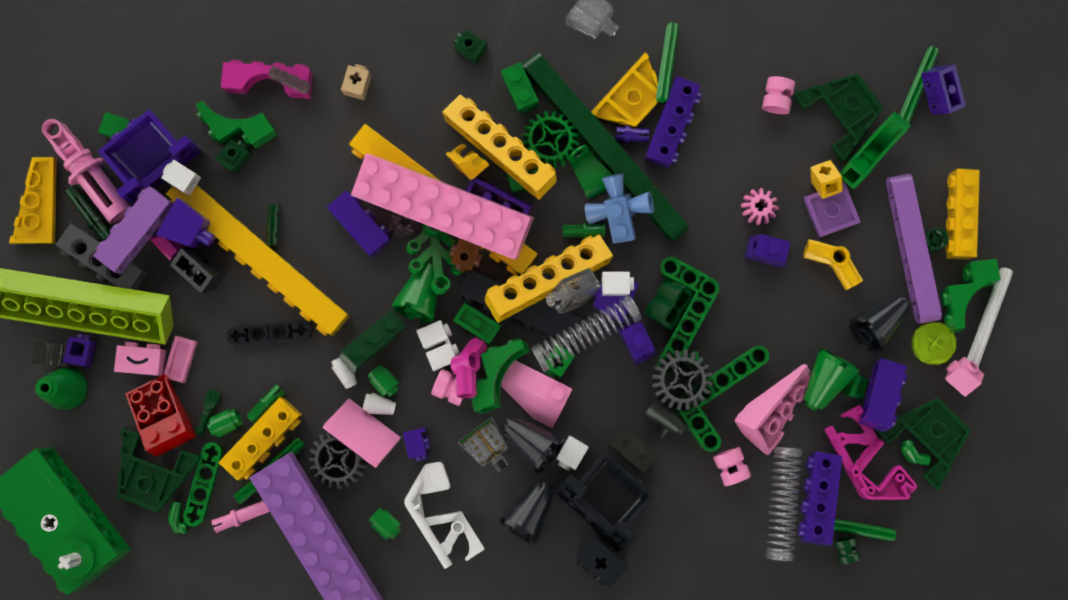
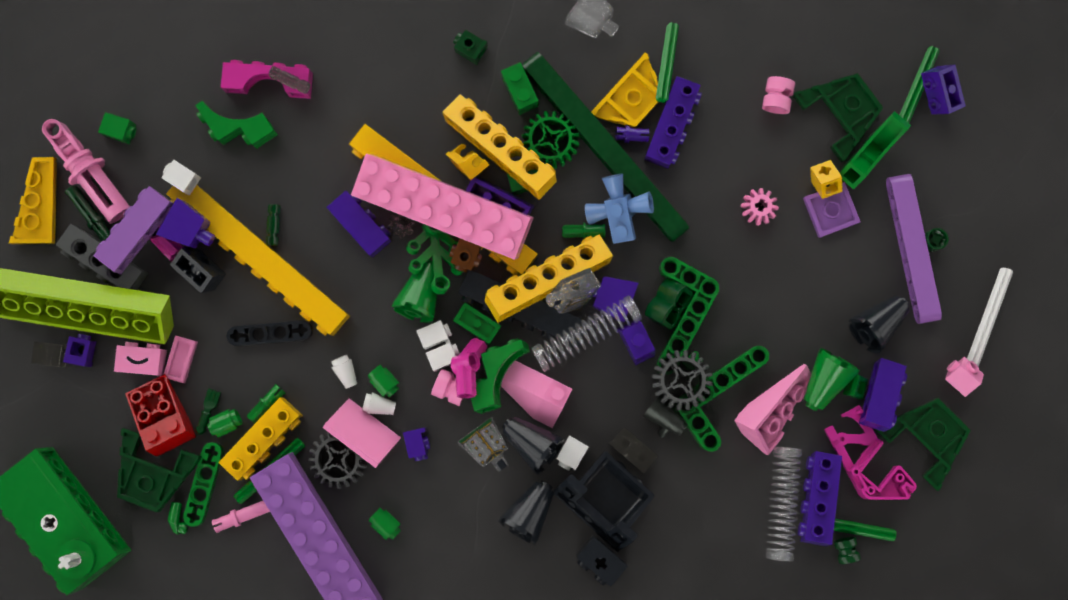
(63, 388): green cone -> none
(143, 152): dark purple windscreen -> none
(234, 163): dark green brick -> none
(359, 89): tan brick -> none
(372, 341): dark green brick -> none
(434, 479): white piece -> none
(553, 372): green brick -> none
(589, 171): green piece -> none
(617, 283): white brick -> none
(728, 459): bright pink wheel -> none
(768, 250): dark purple torso -> none
(824, 254): yellow piece -> none
(911, 454): green arm -> none
(933, 343): lime tile -> none
(956, 297): green arch -> none
(962, 214): yellow brick -> none

